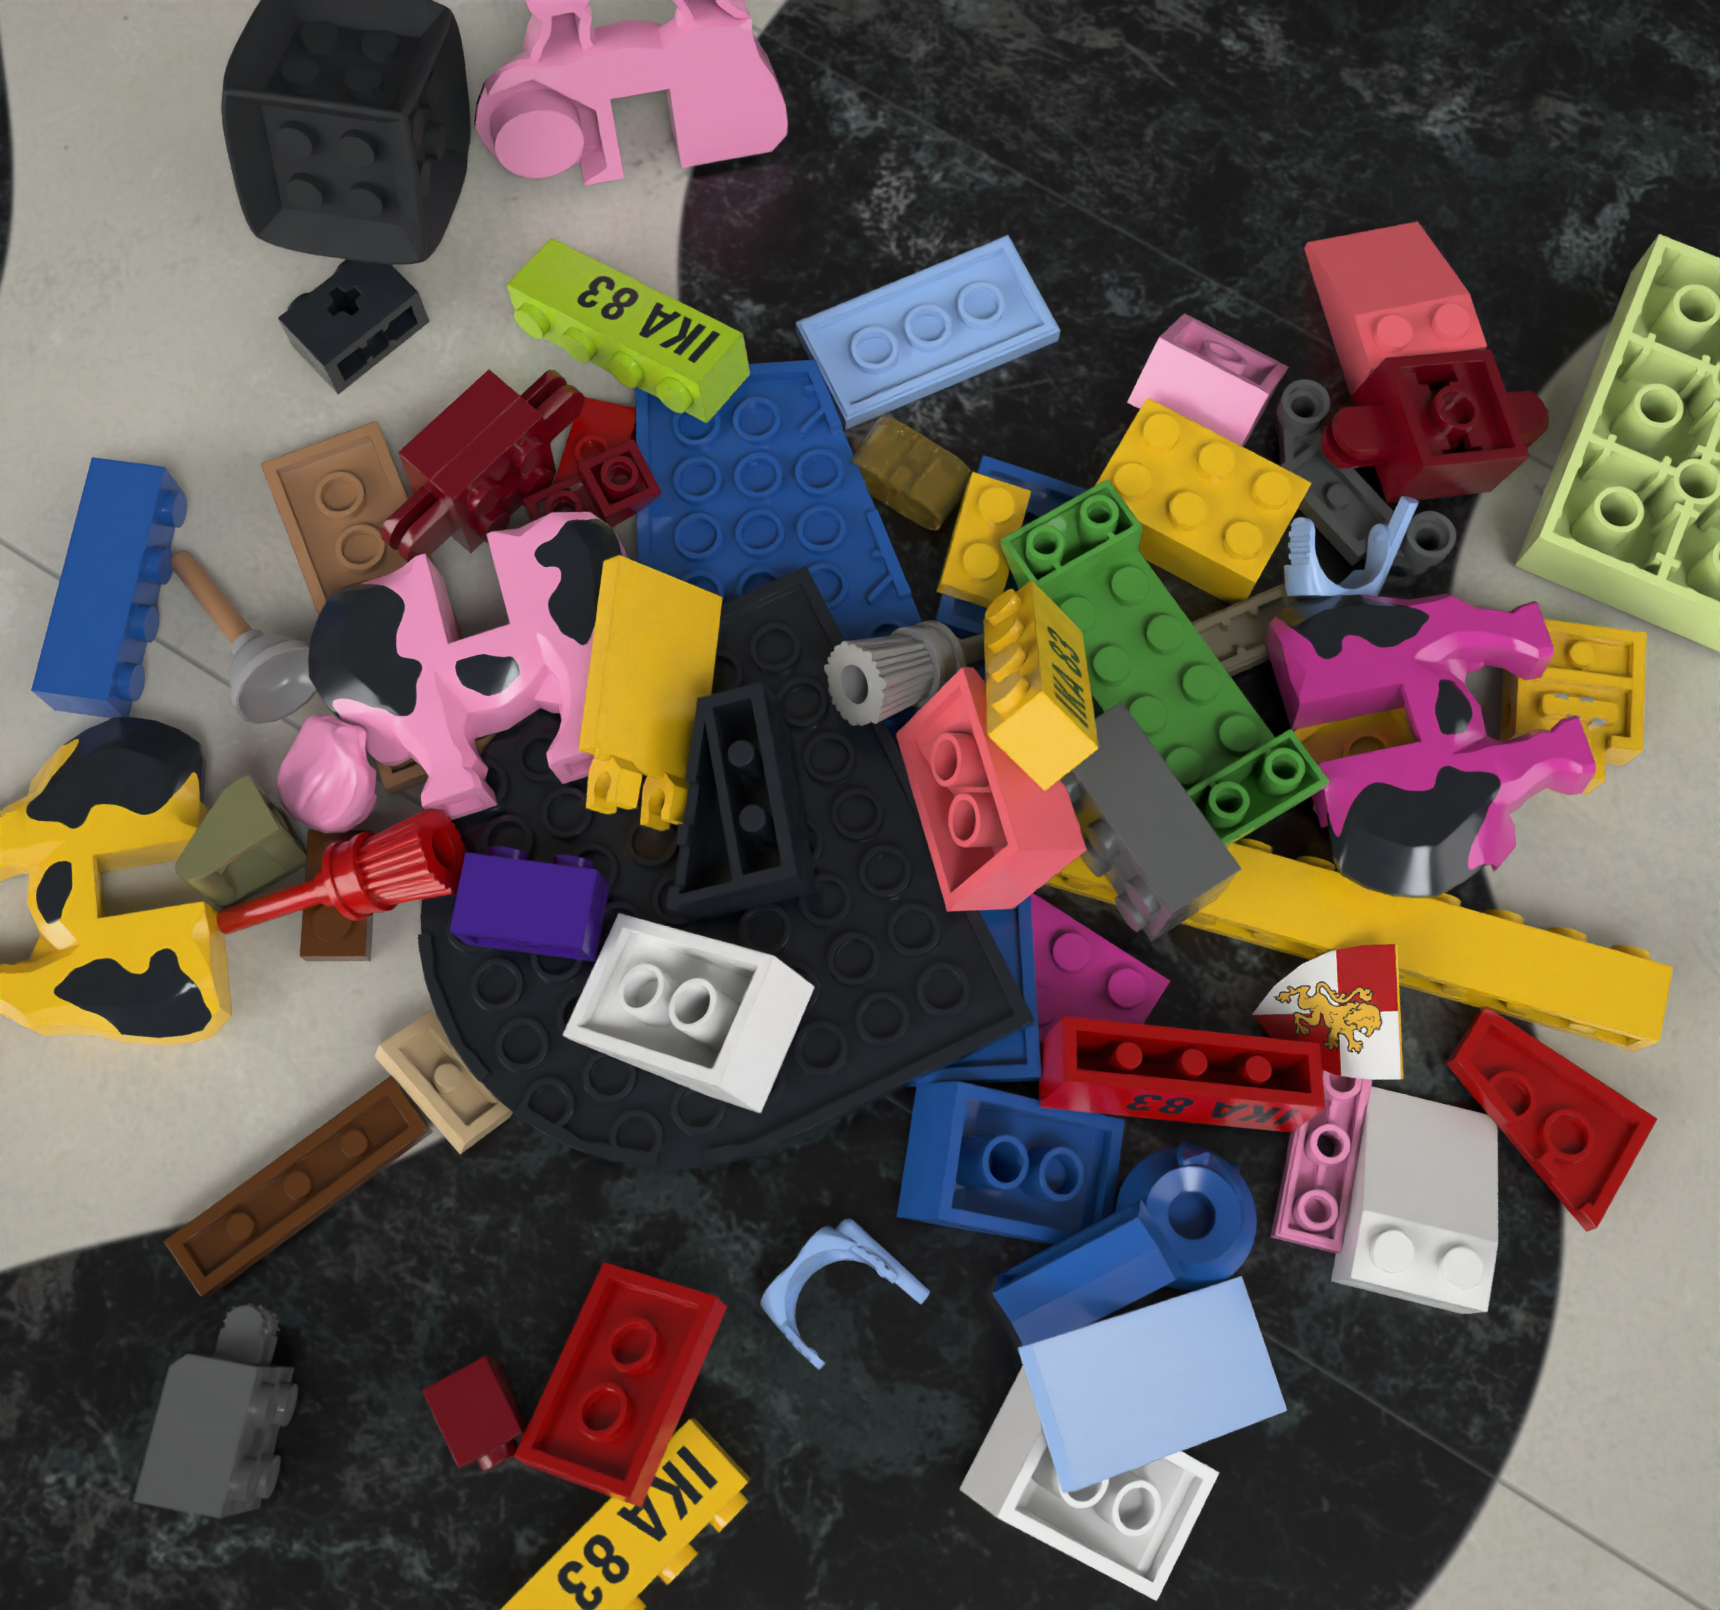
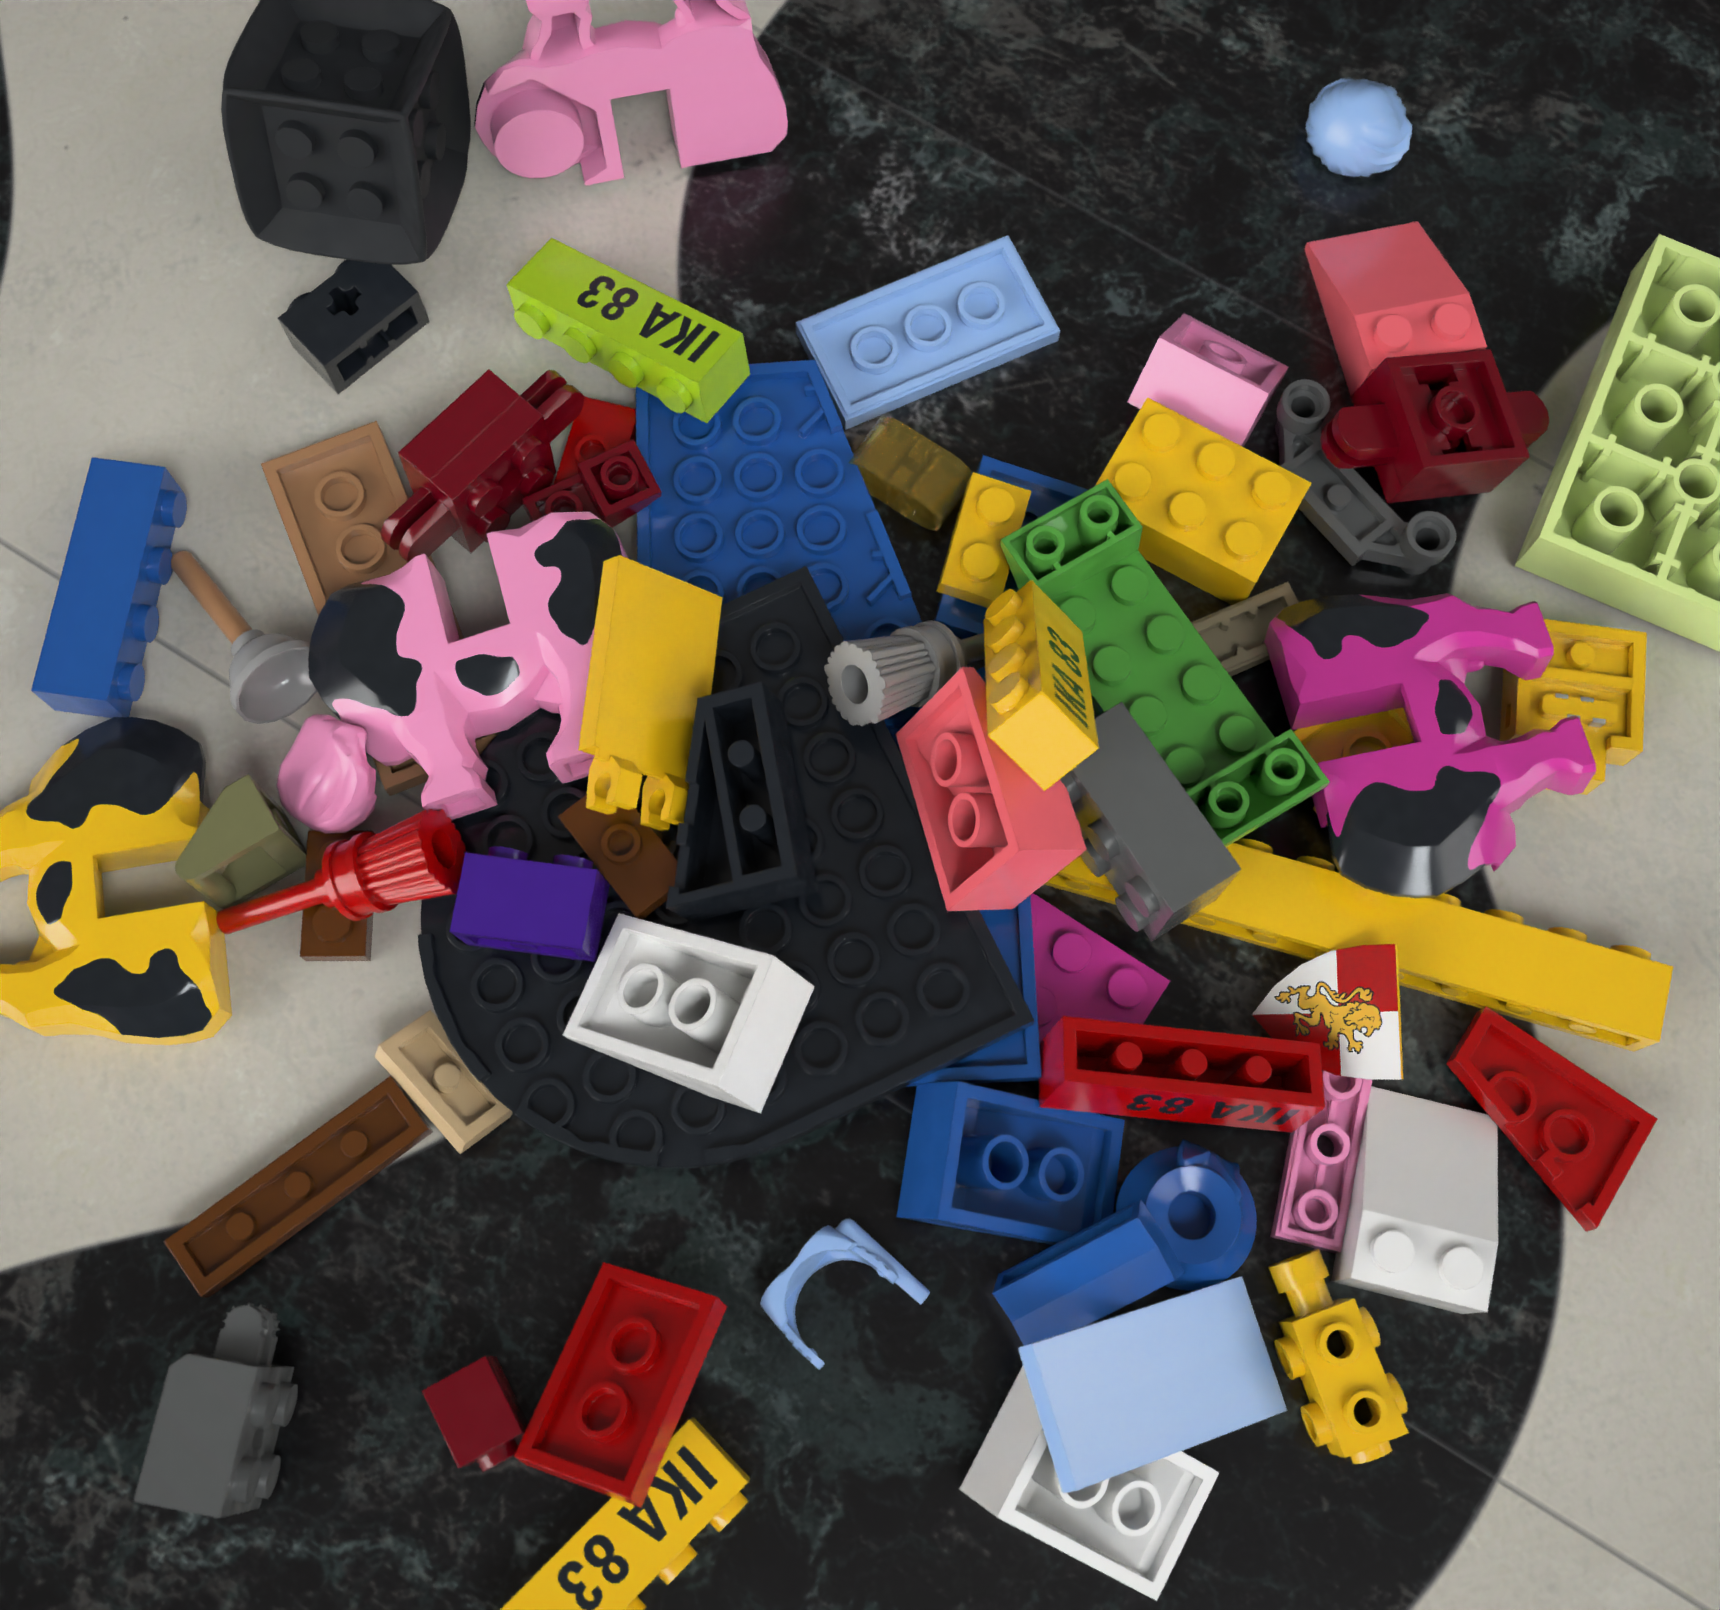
(625, 854): none -> reddish brown plate
(1306, 578): light blue helmet -> none
(1332, 1381): none -> yellow brick
(1358, 127): none -> light blue hair

